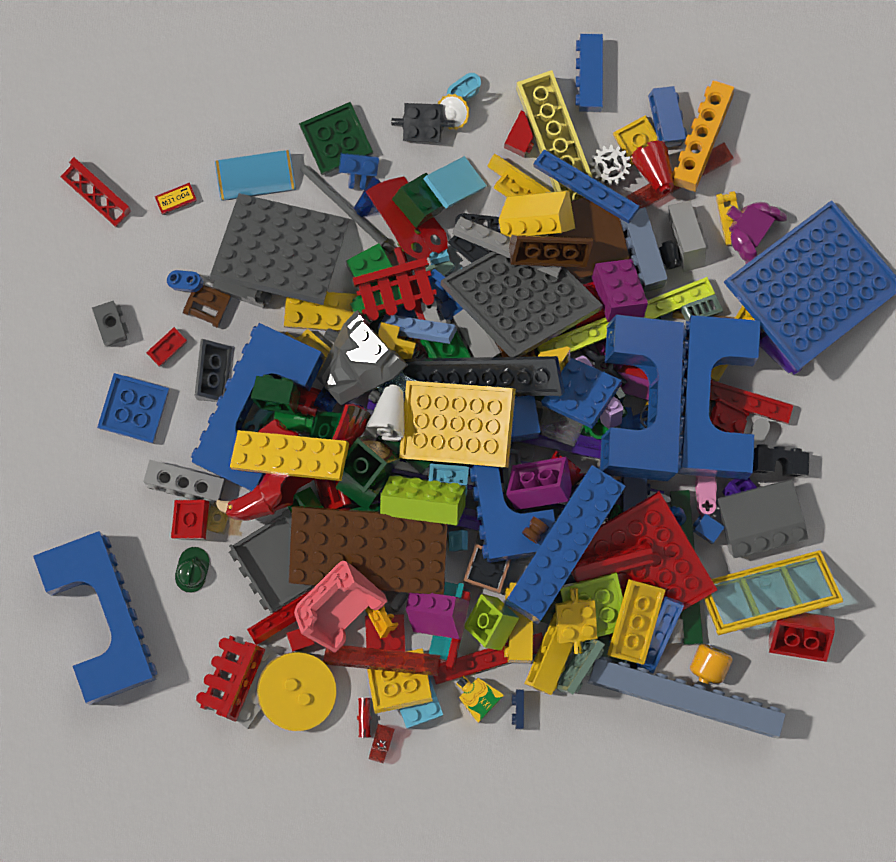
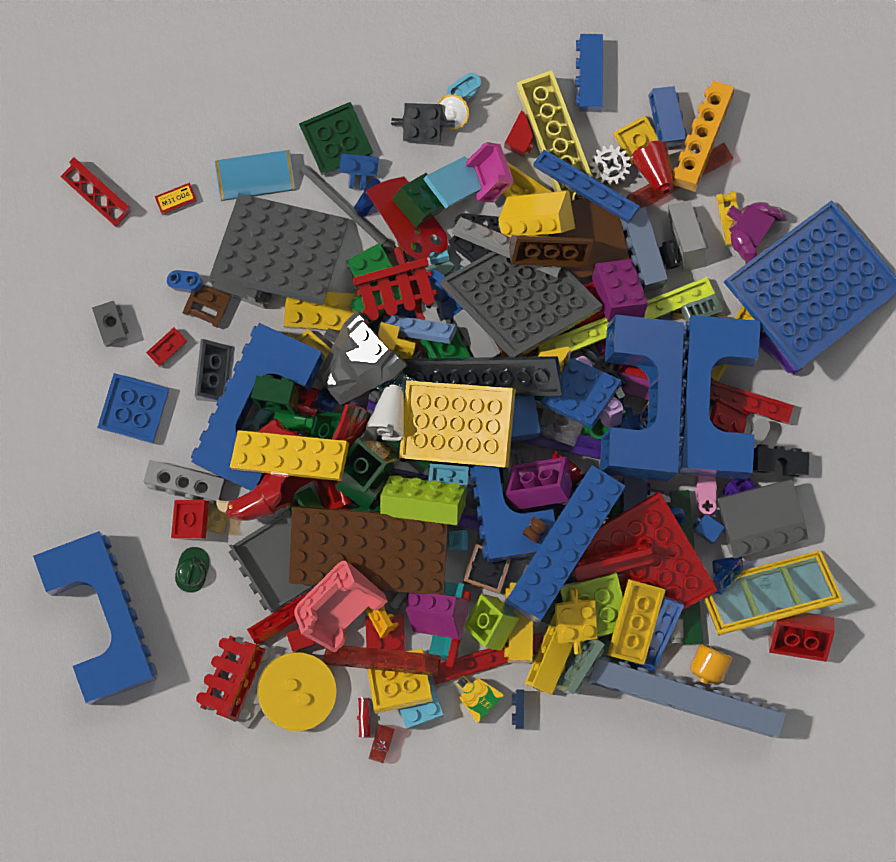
(491, 171): none -> dark pink panel
(725, 572): none -> clear blue slope

